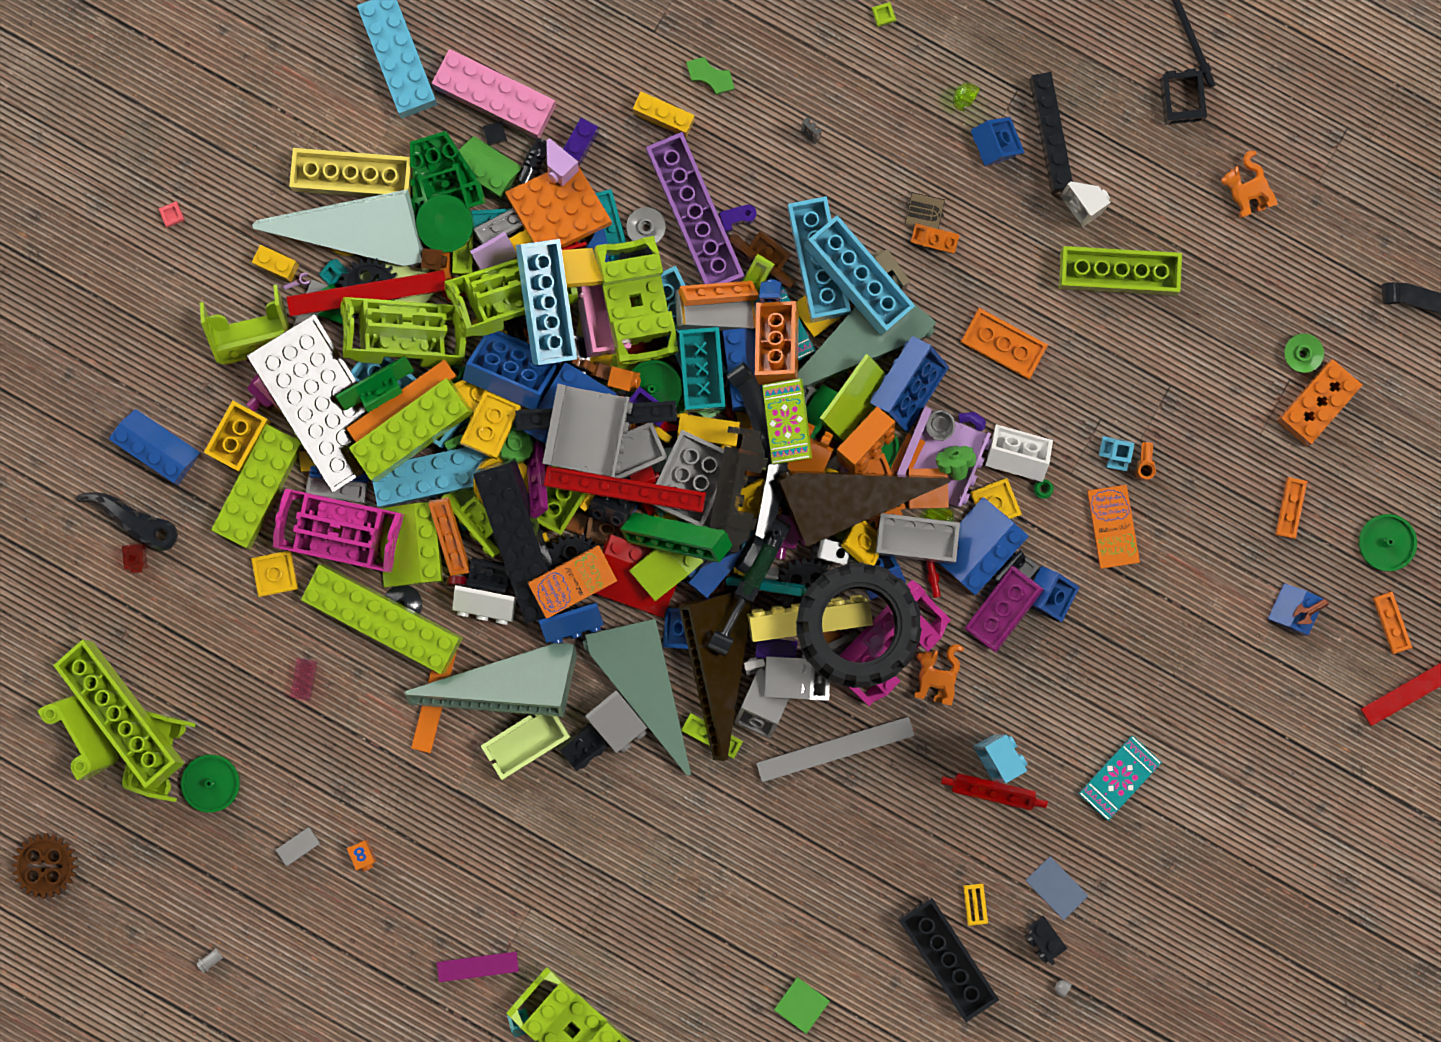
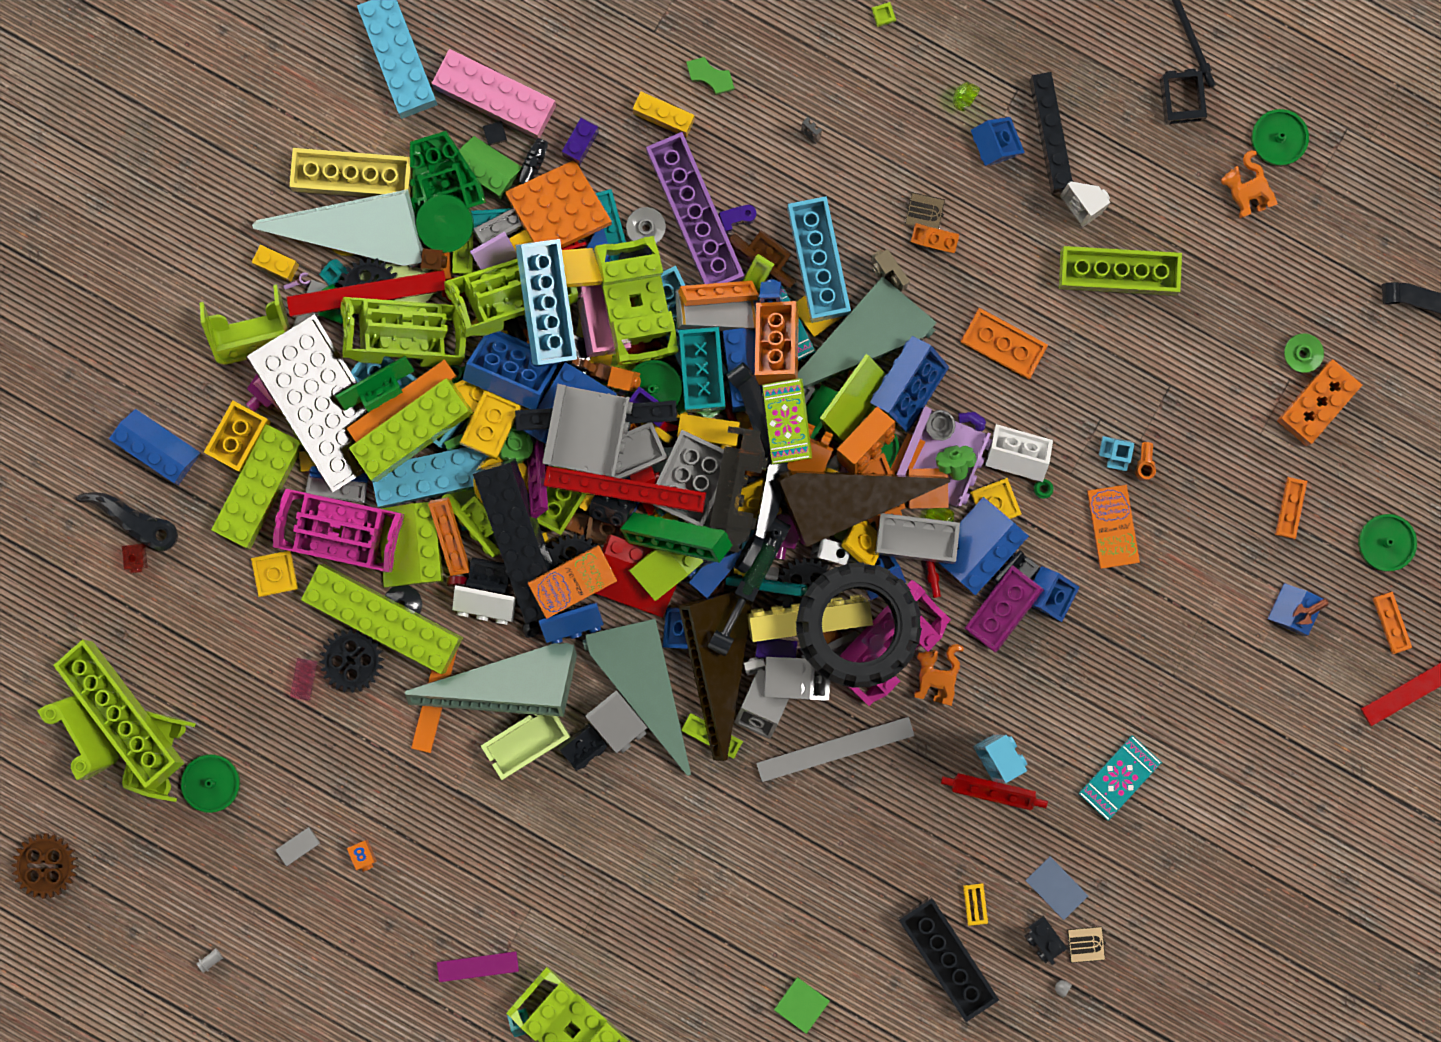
(171, 214): coral tile -> none
(339, 648): none -> black gear
(530, 629): none -> black hinge
(560, 164): lavender slope -> none
(858, 275): medium azure brick -> none
(1086, 944): none -> piece
(1280, 137): none -> green piece

